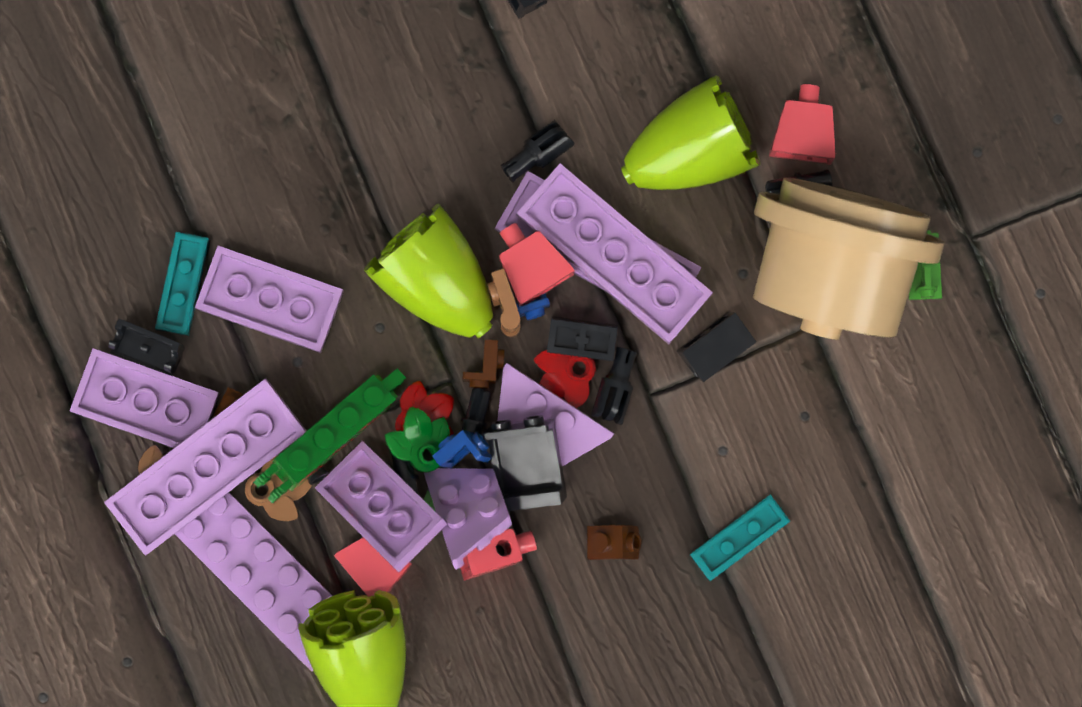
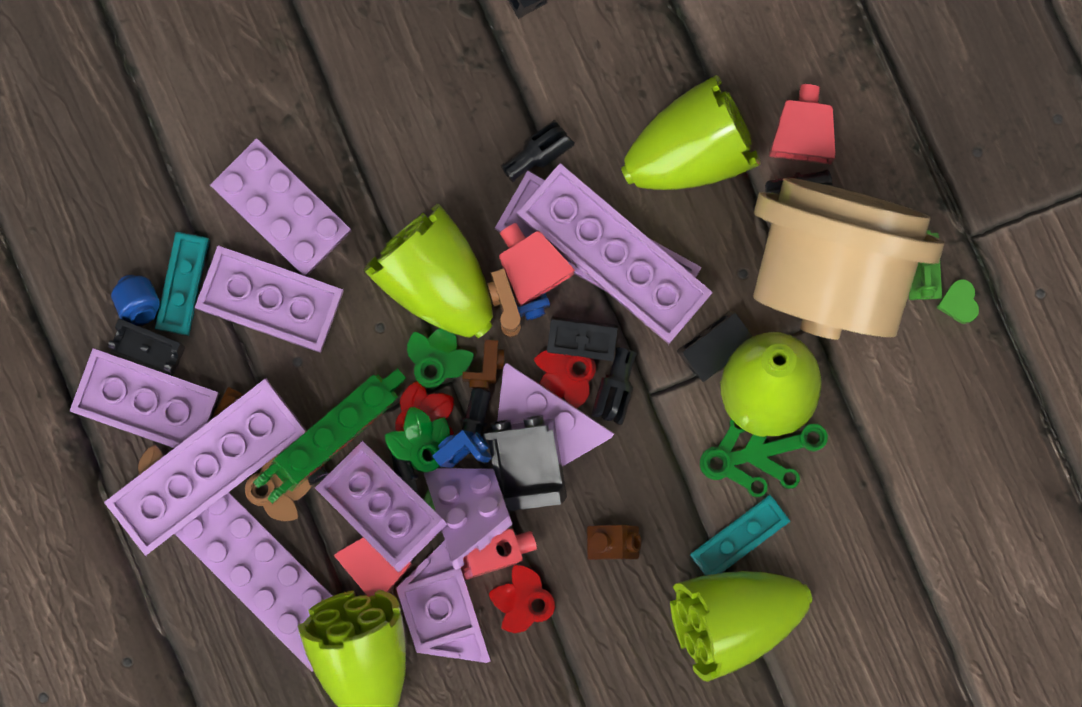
(135, 299): none -> blue head
(280, 207): none -> lavender plate
(439, 352): none -> green plate
(441, 610): none -> lavender wing
(517, 600): none -> red plate
(735, 617): none -> lime cylinder
(756, 454): none -> green plant
(771, 384): none -> lime cylinder
(960, 302): none -> bright green tile

